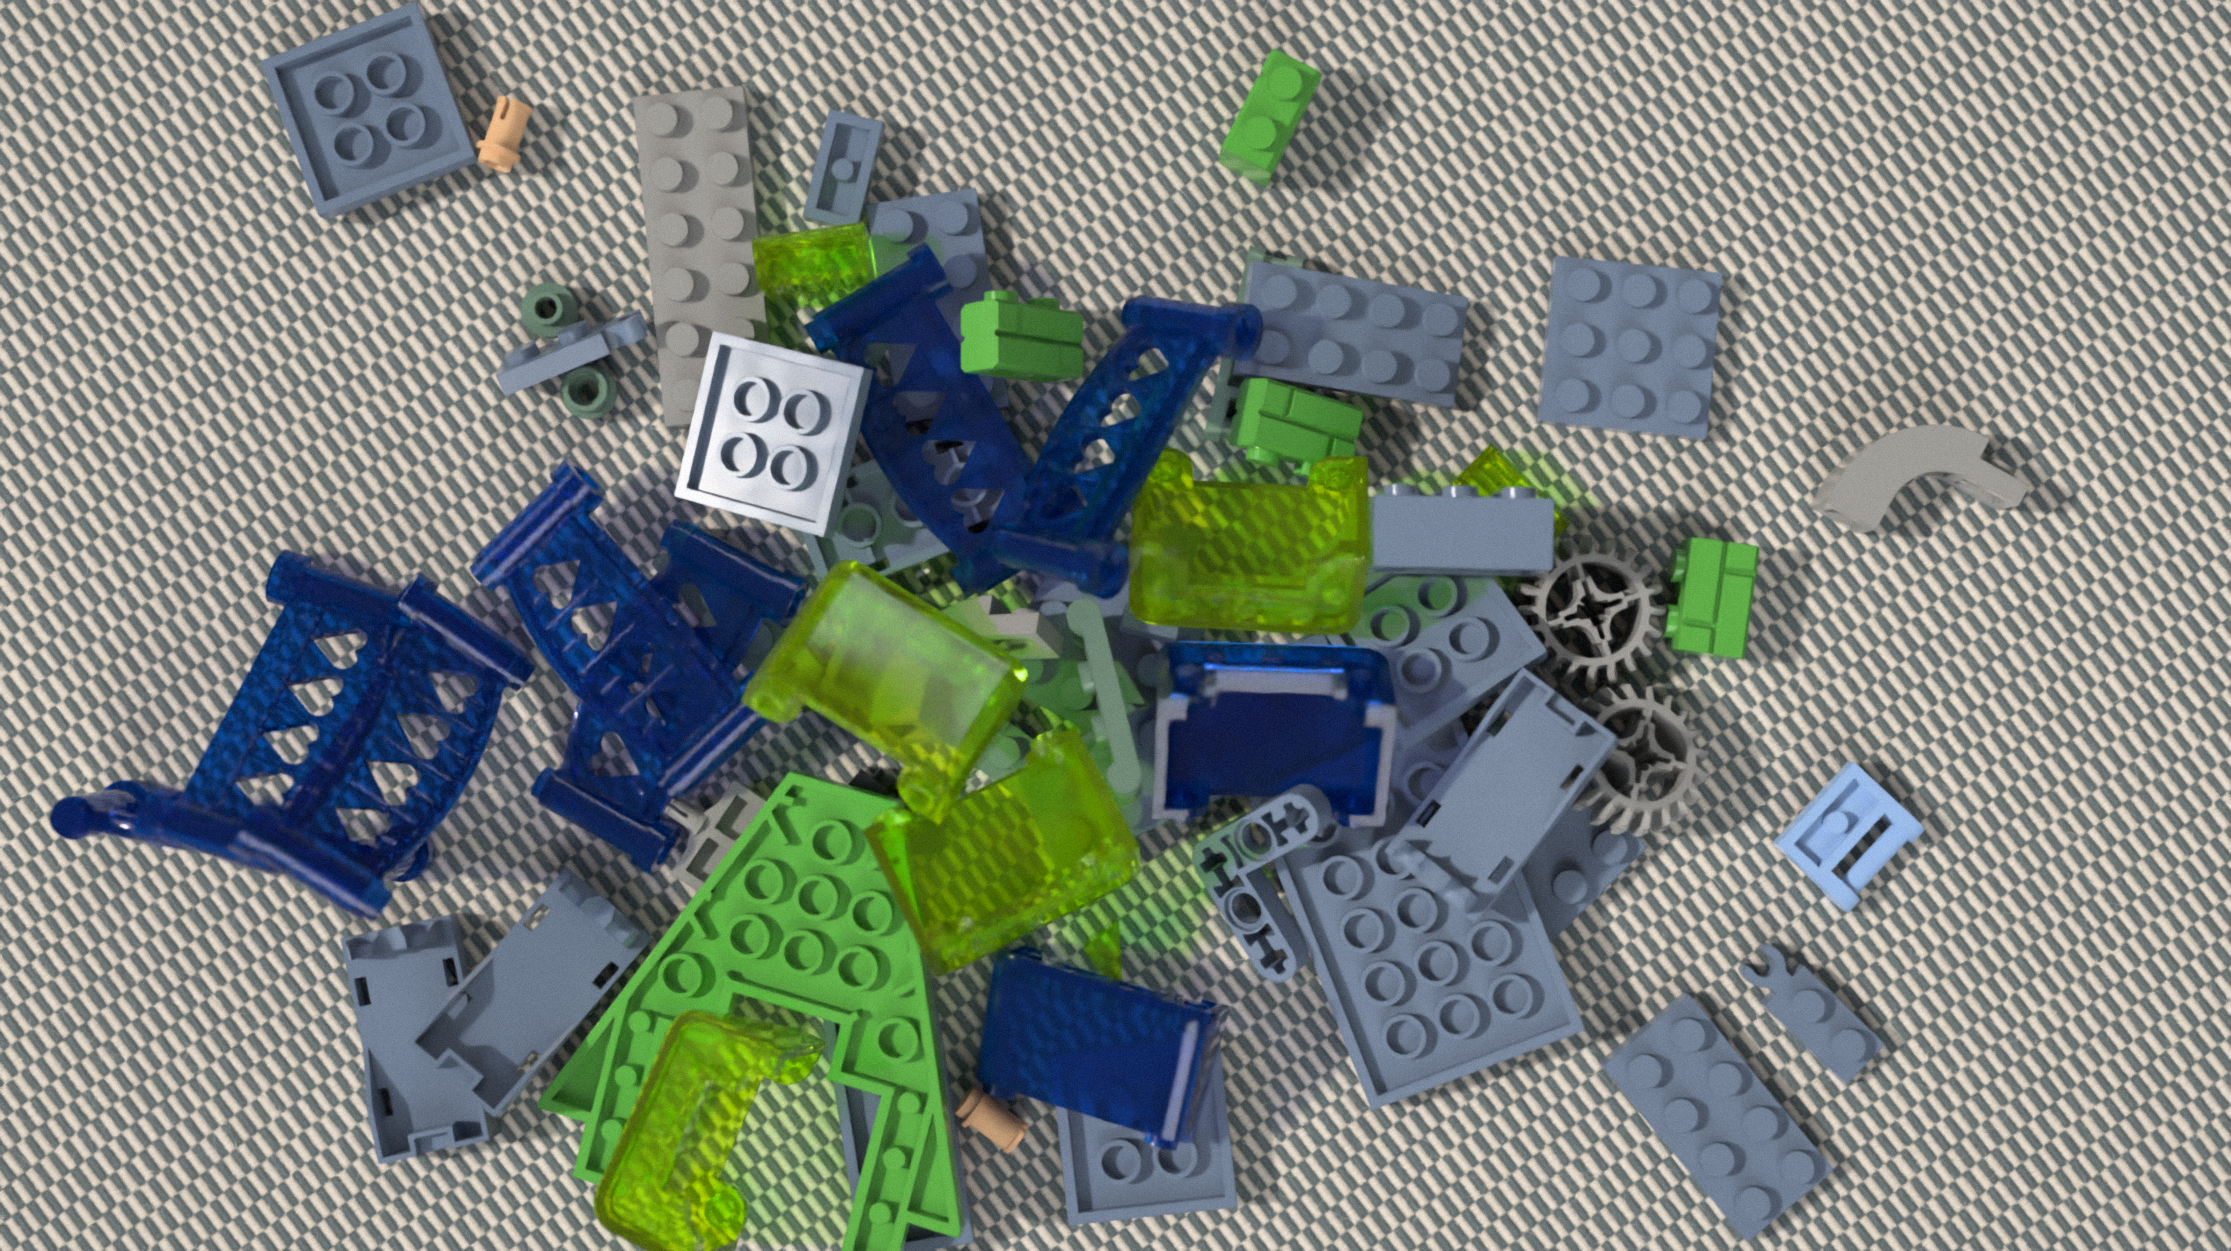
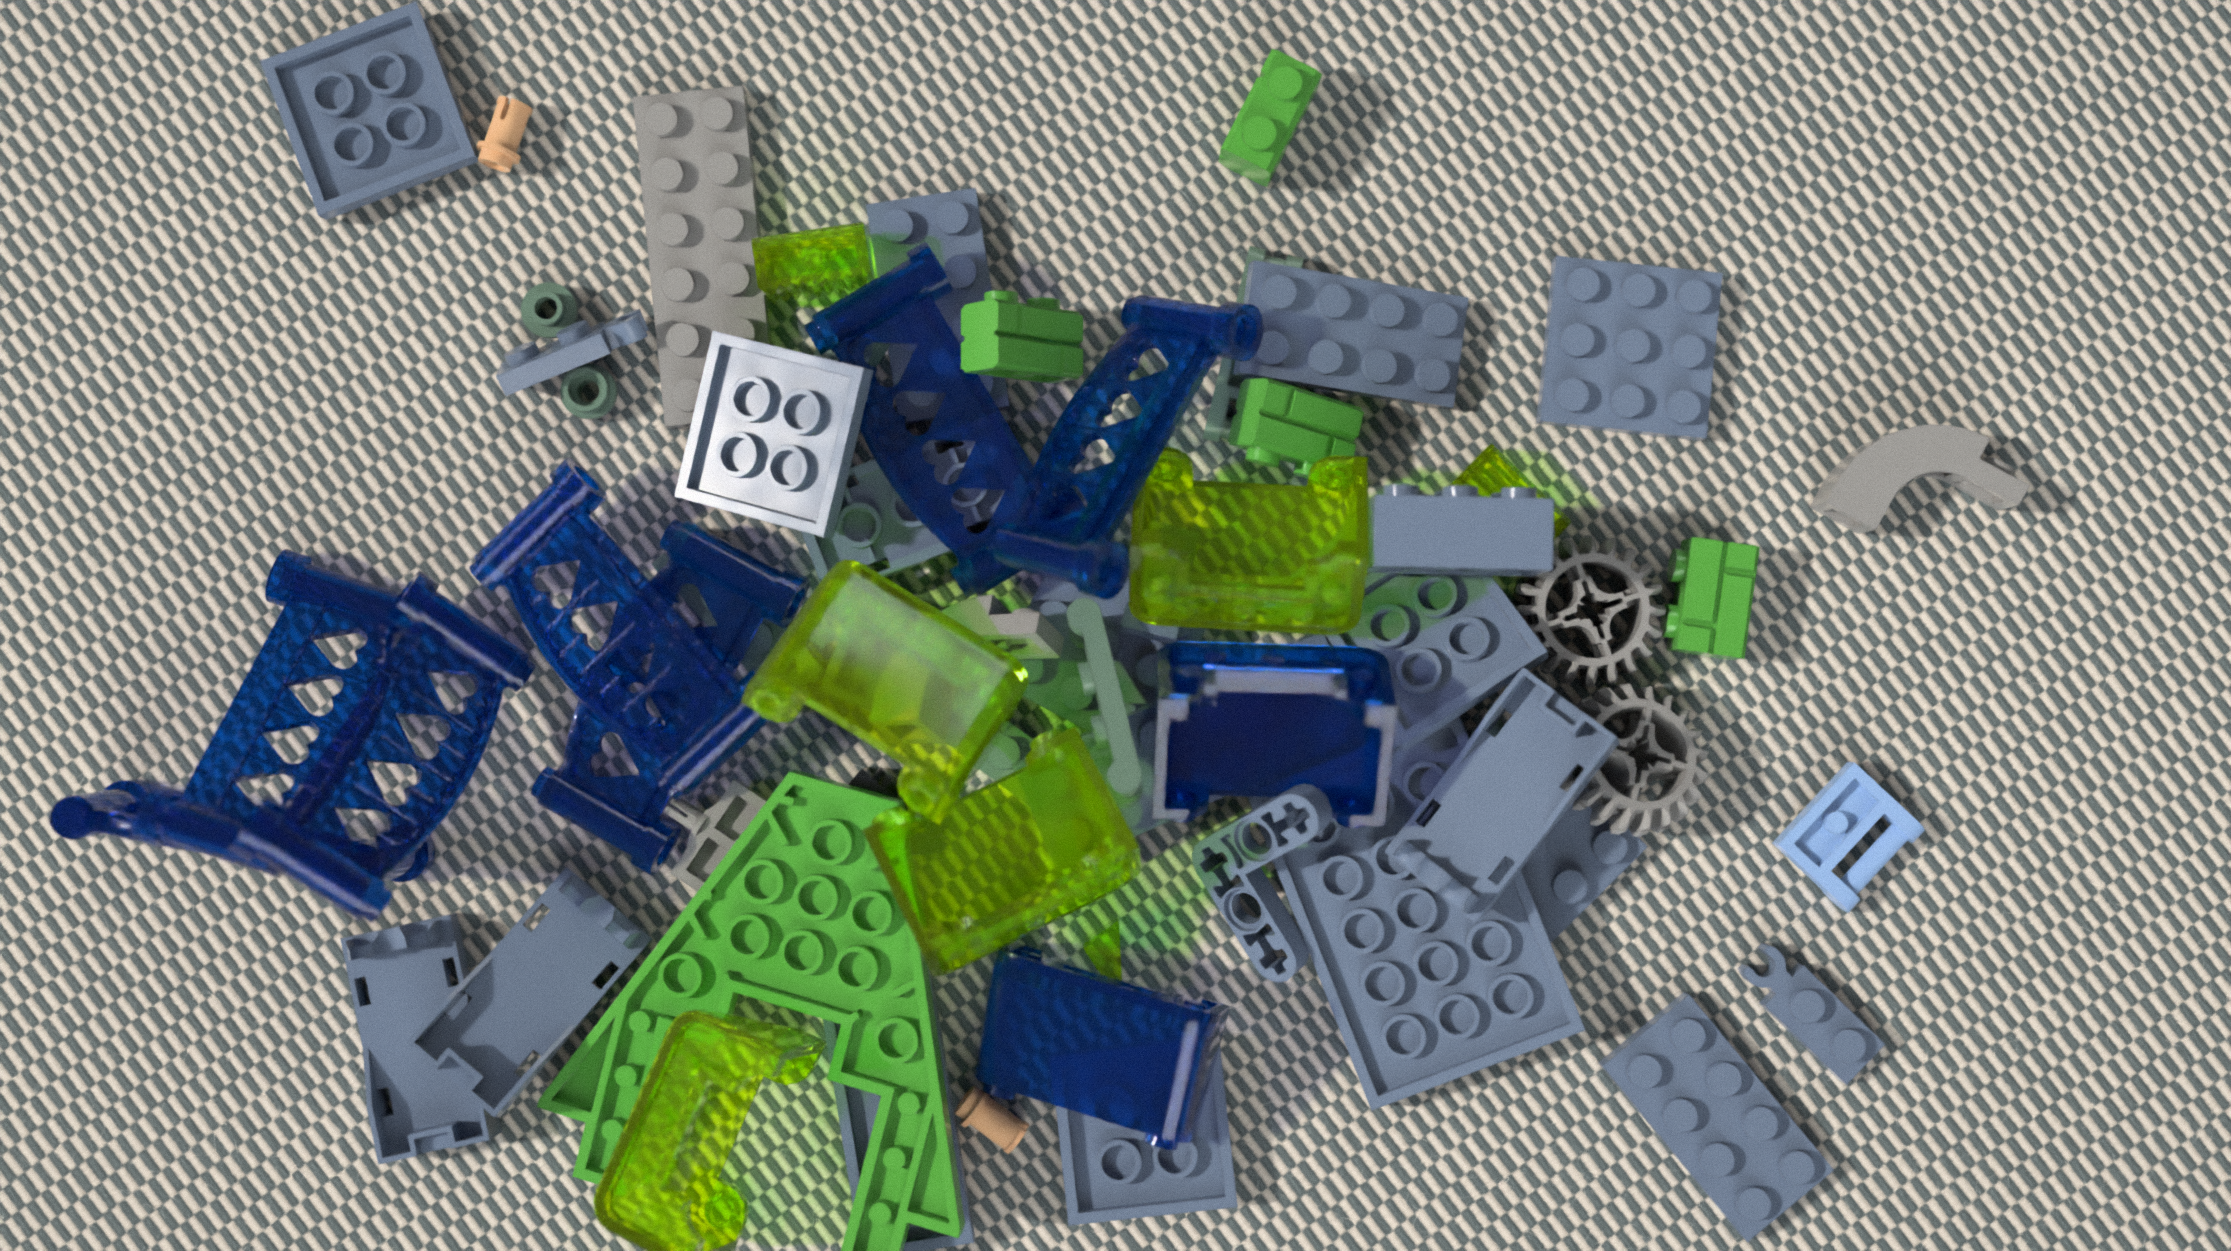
(843, 169): sand blue plate -> none

